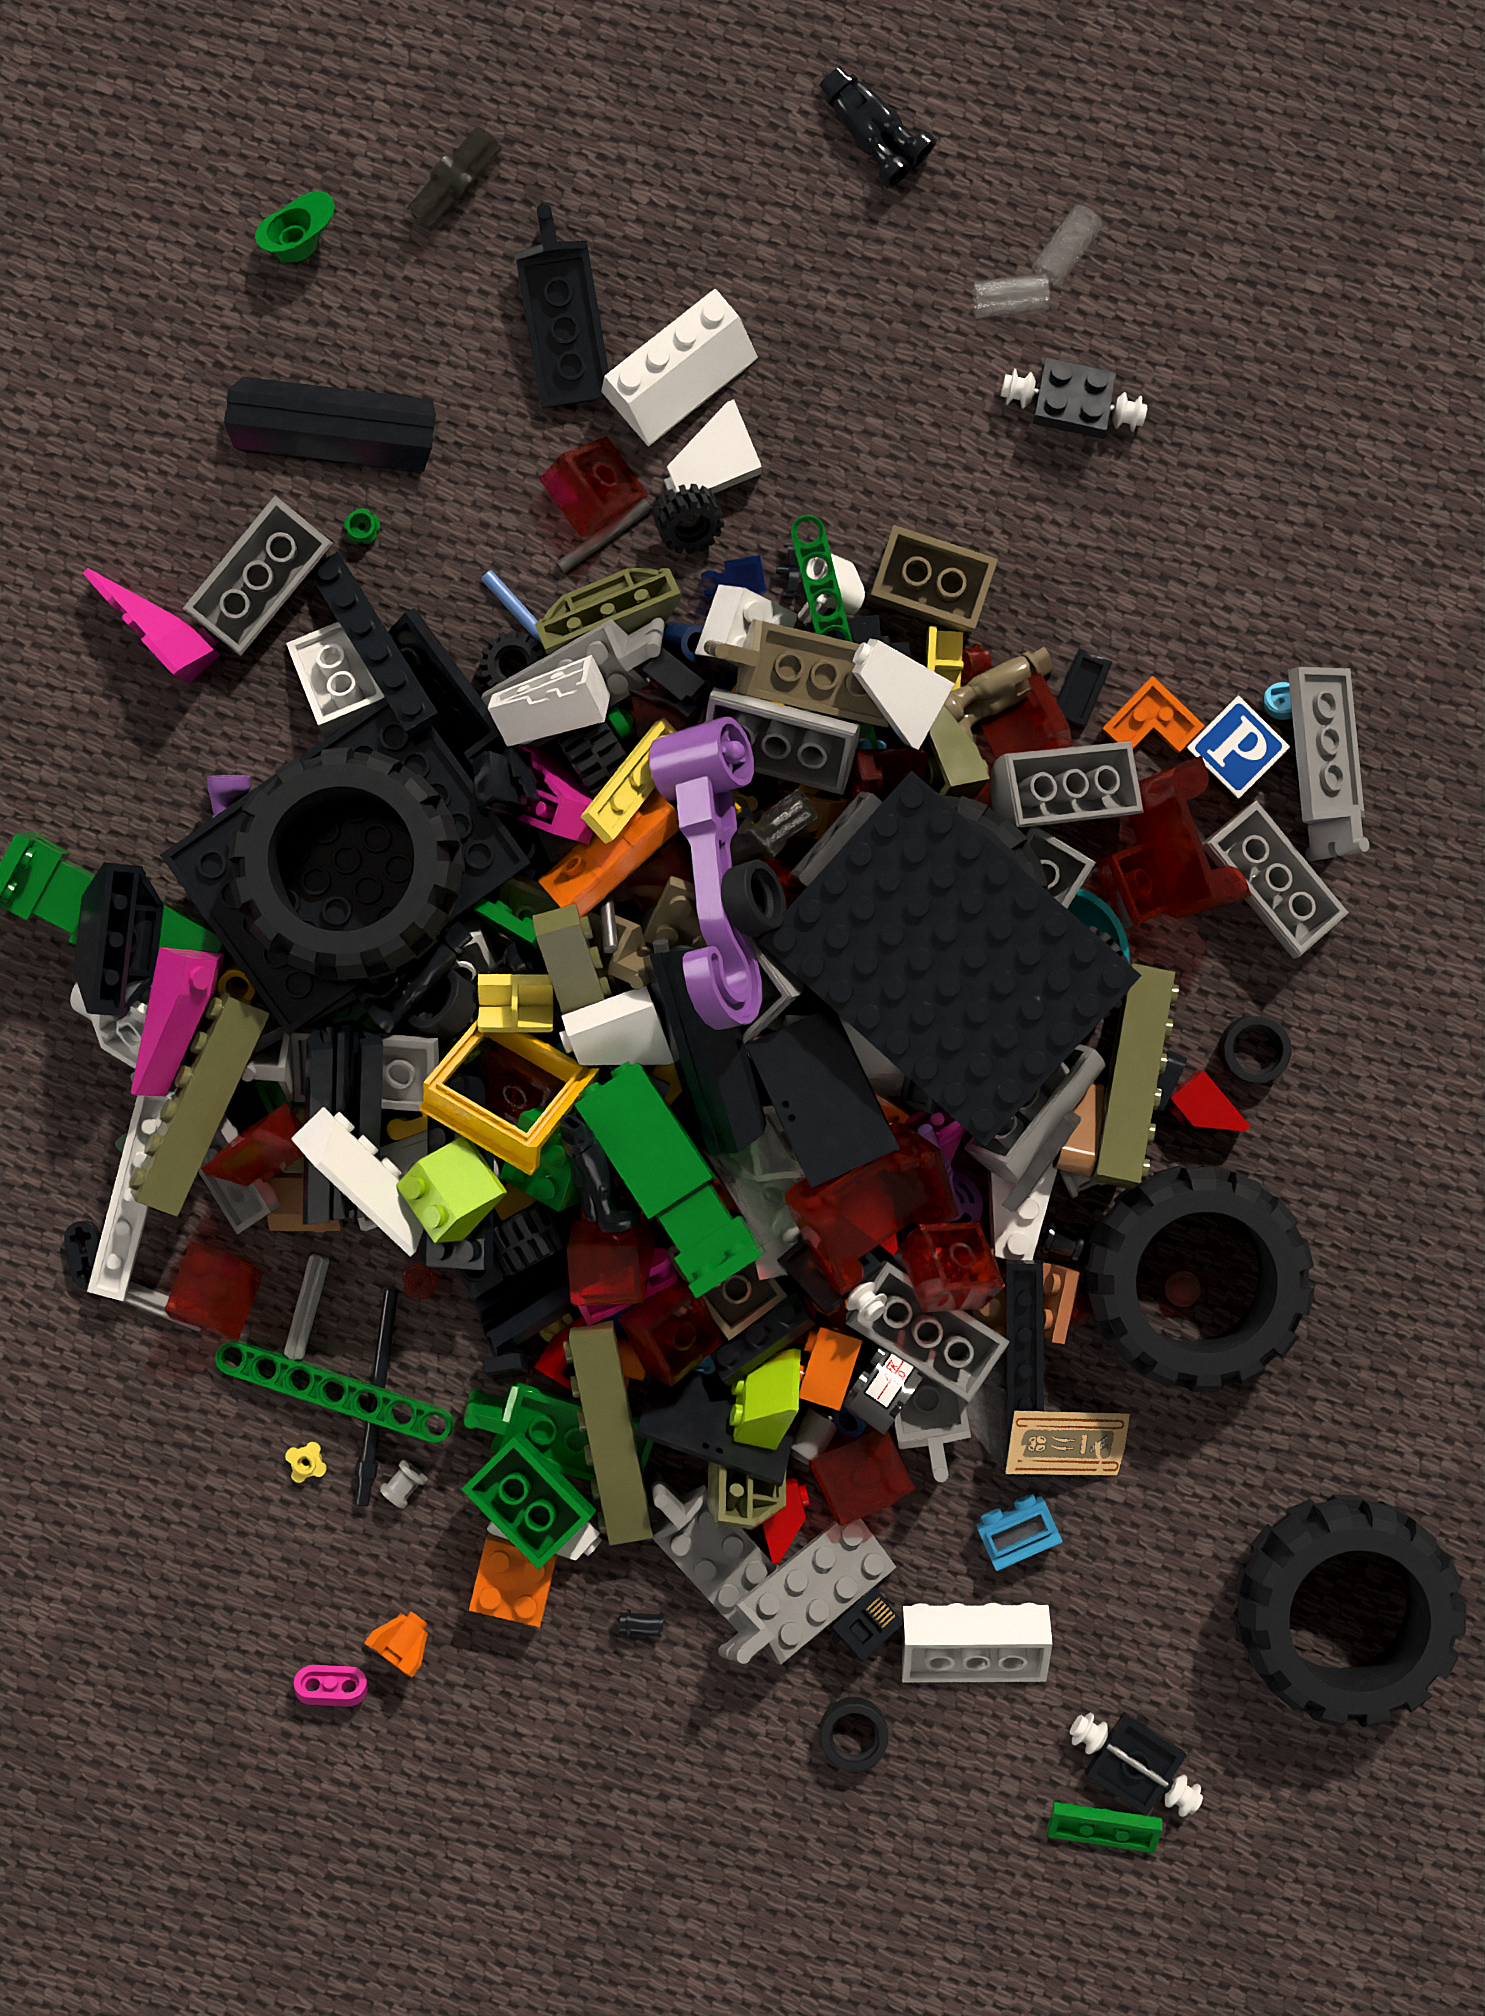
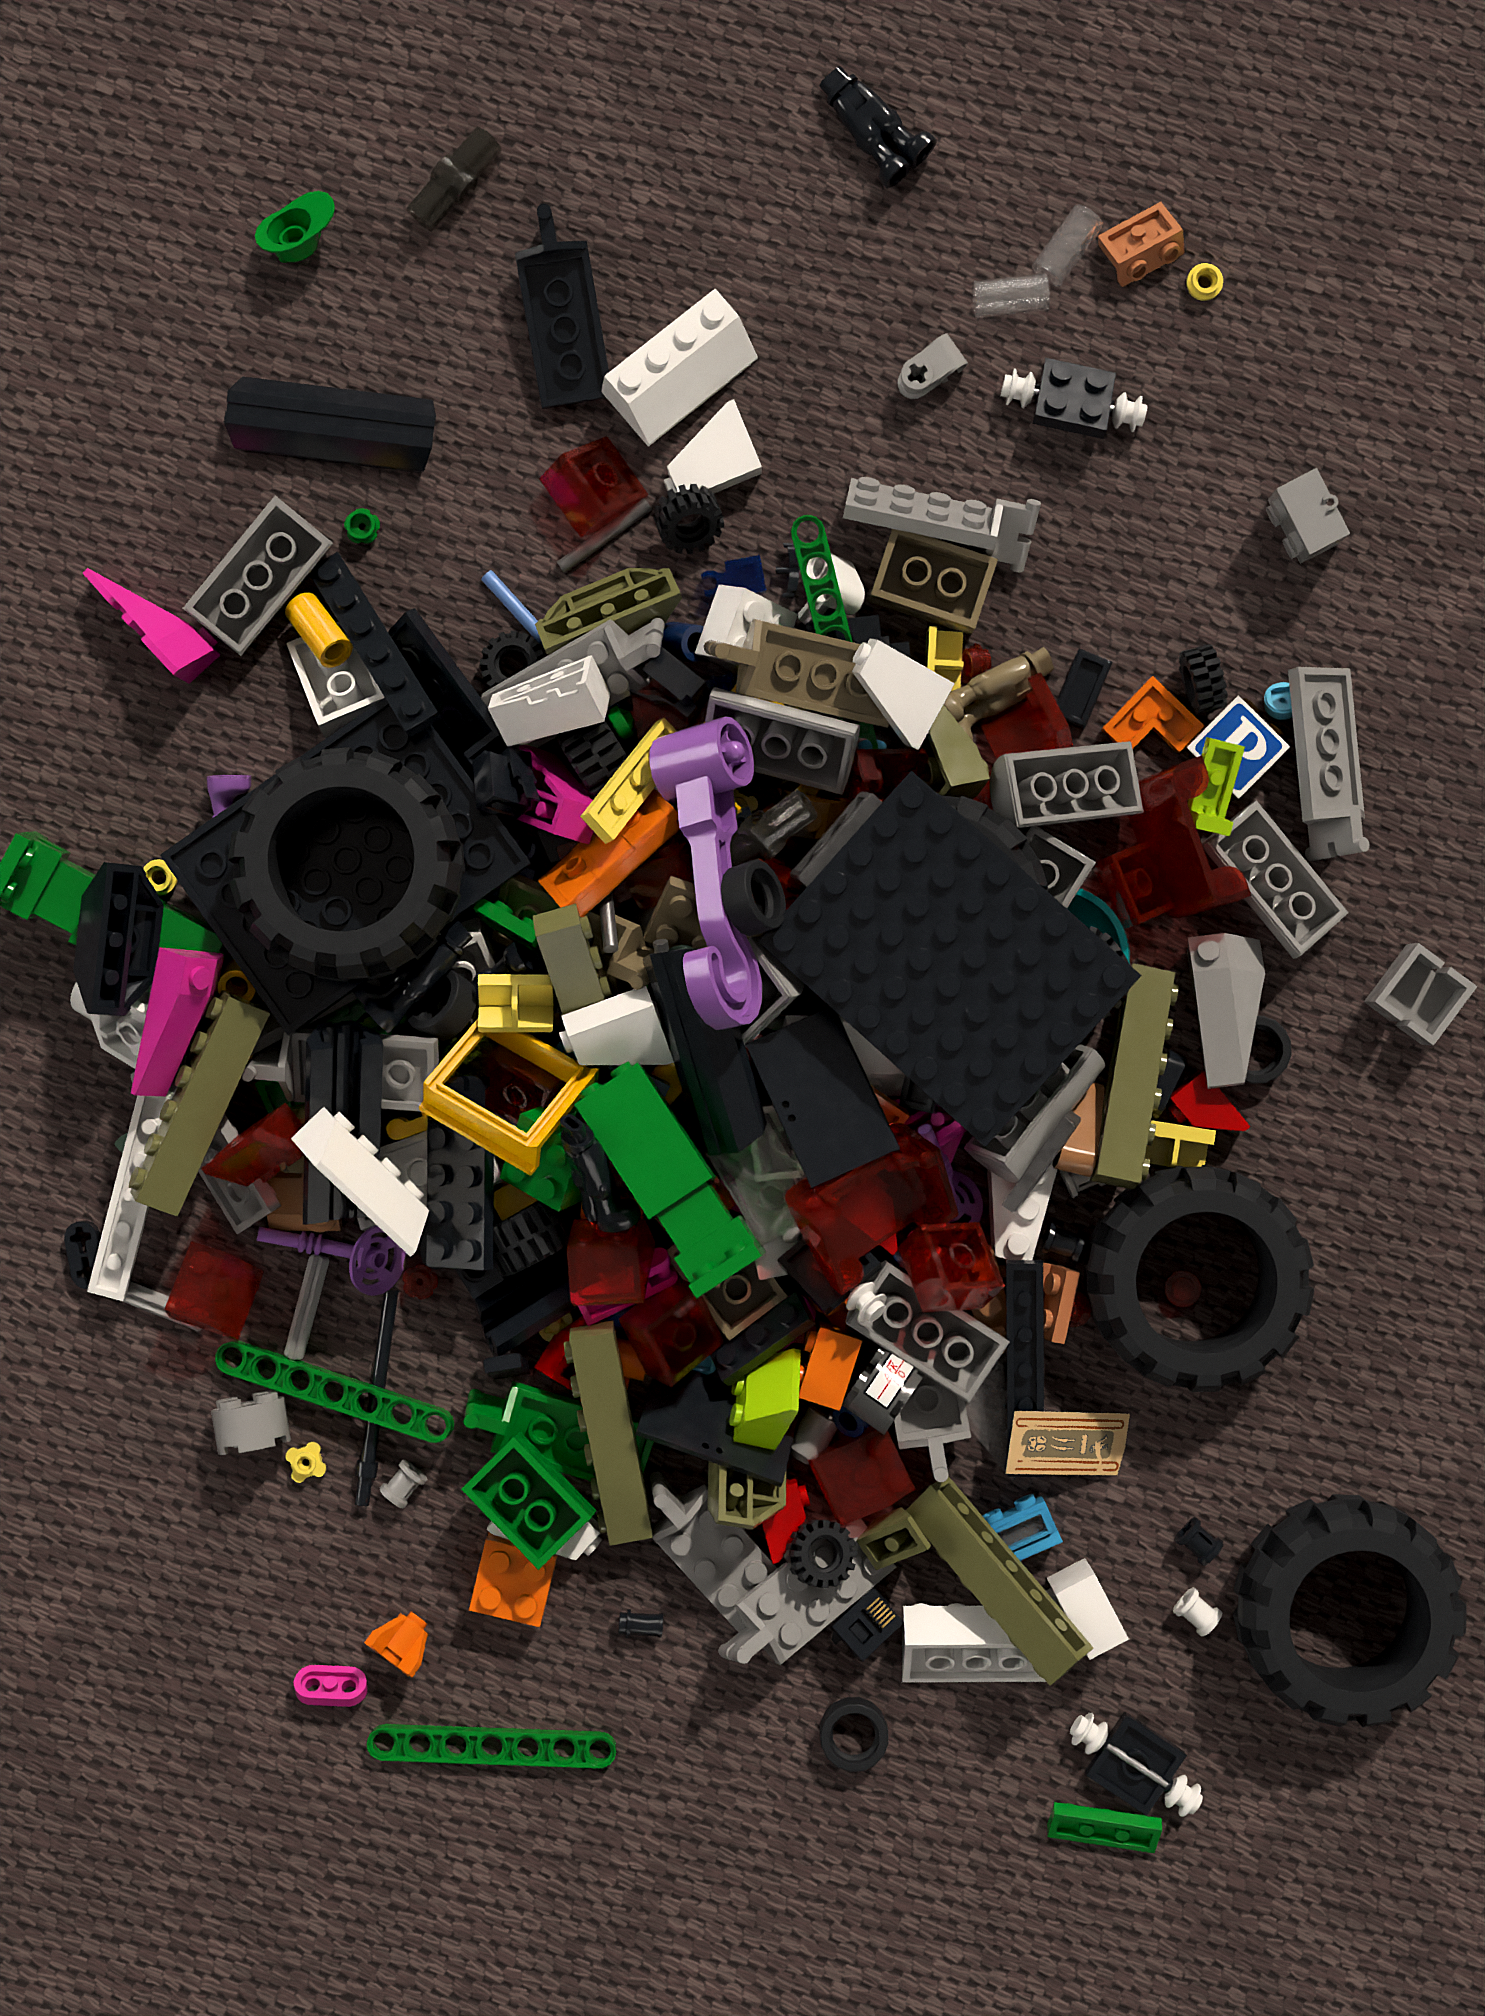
(170, 882): none -> light yellow plate
(250, 1423): none -> light grey brick
(318, 630): none -> yellow pin
(362, 1251): none -> medium lavender dish
(451, 1190): lime slope -> none
(475, 1753): none -> green beam
(842, 1559): none -> black tyre
(892, 1539): none -> olive slope
(933, 364): none -> light grey piece
(947, 519): none -> light grey hinge
(999, 1581): none -> olive brick
(1087, 1606): none -> white brick
(1143, 243): none -> nougat bracket
(1179, 1145): none -> light yellow panel
(1197, 1612): none -> white bush
(1199, 1541): none -> black bush
(1203, 679): none -> black tyre
(1210, 807): none -> lime bracket
(1212, 273): none -> light yellow plate
(1227, 994): none -> light grey wedge
(1306, 517): none -> light grey brick
(1417, 996): none -> light grey piece

